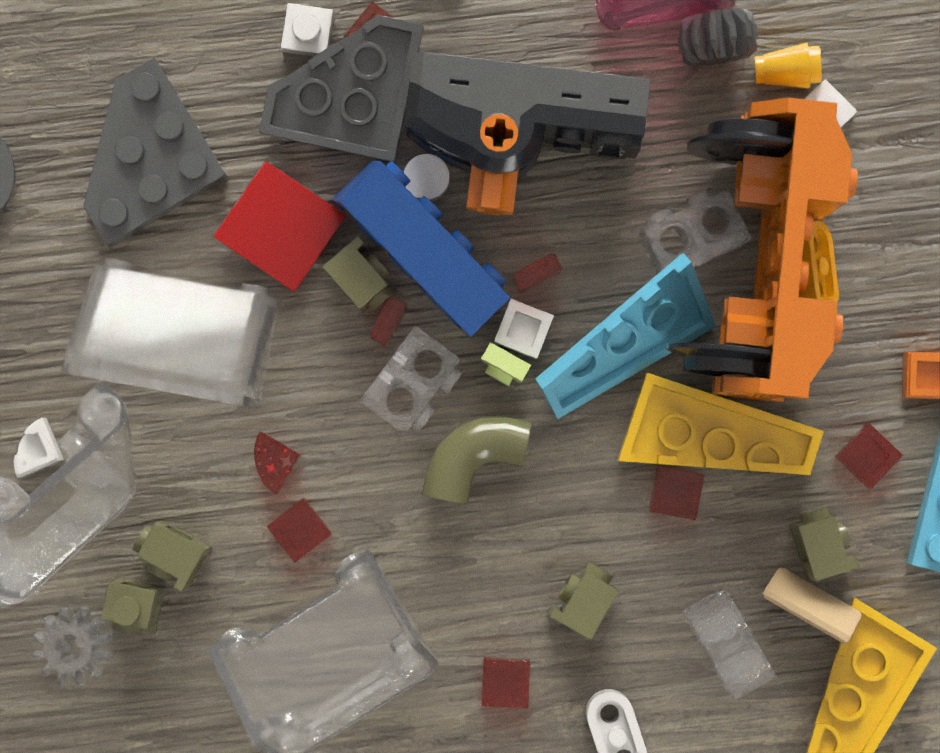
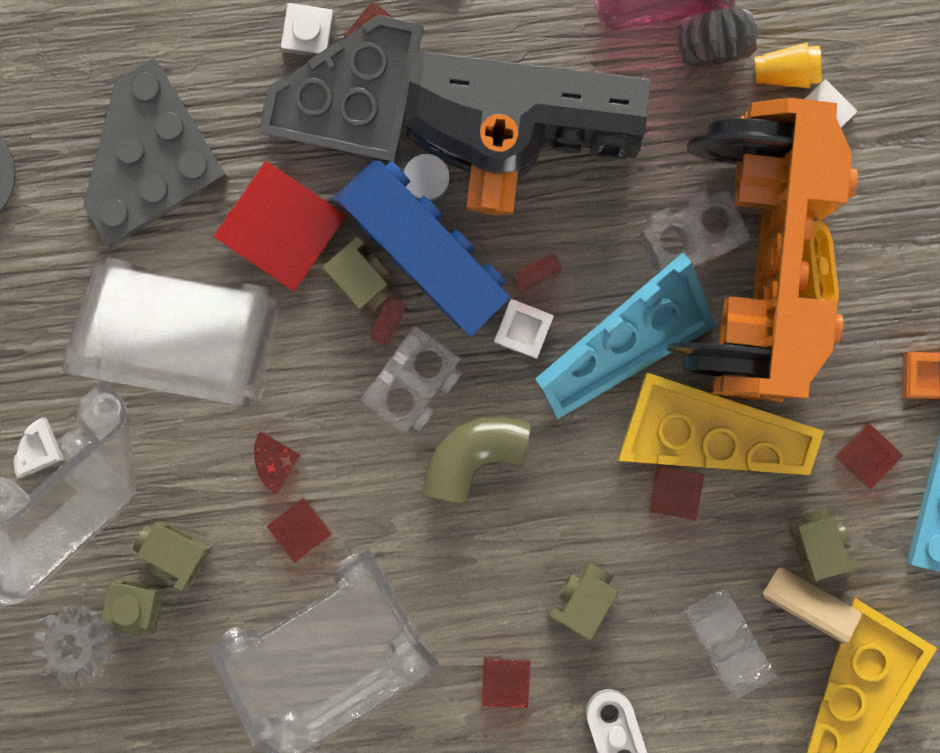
(504, 365): yellowish green plate -> none

